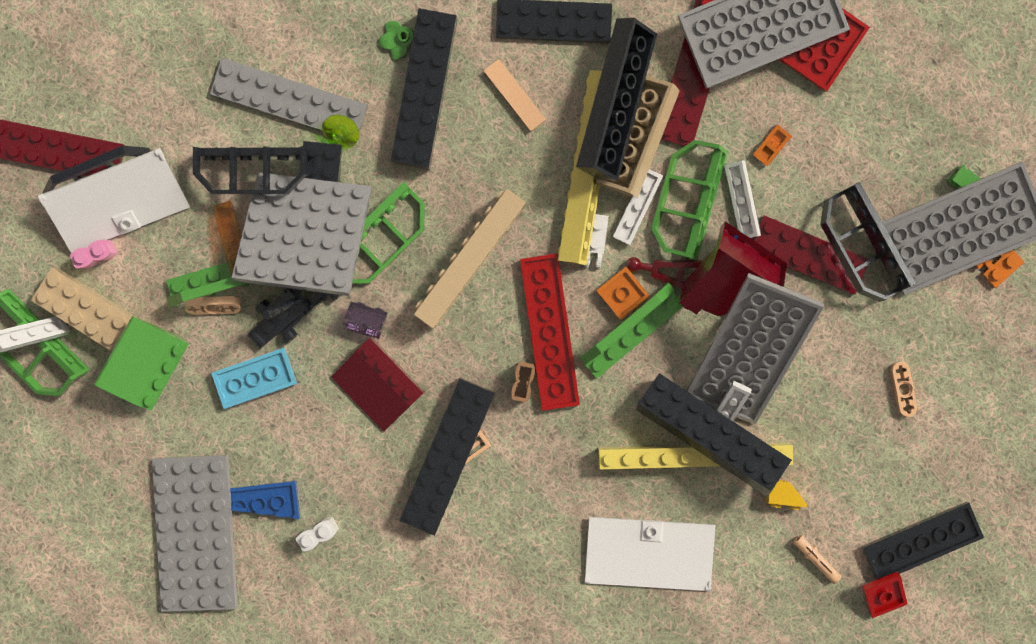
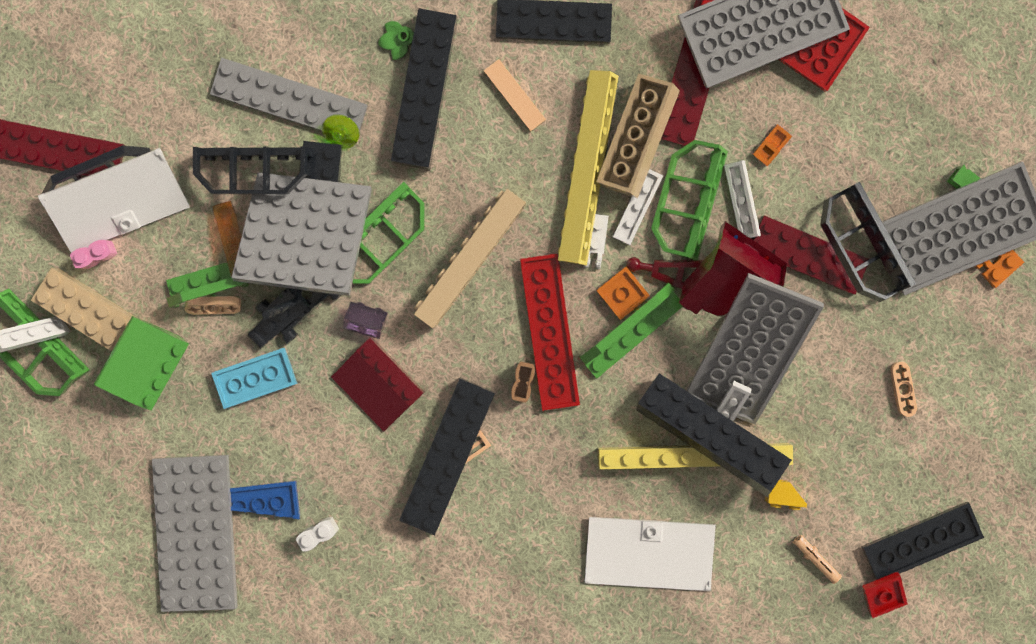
(616, 99): black brick -> none

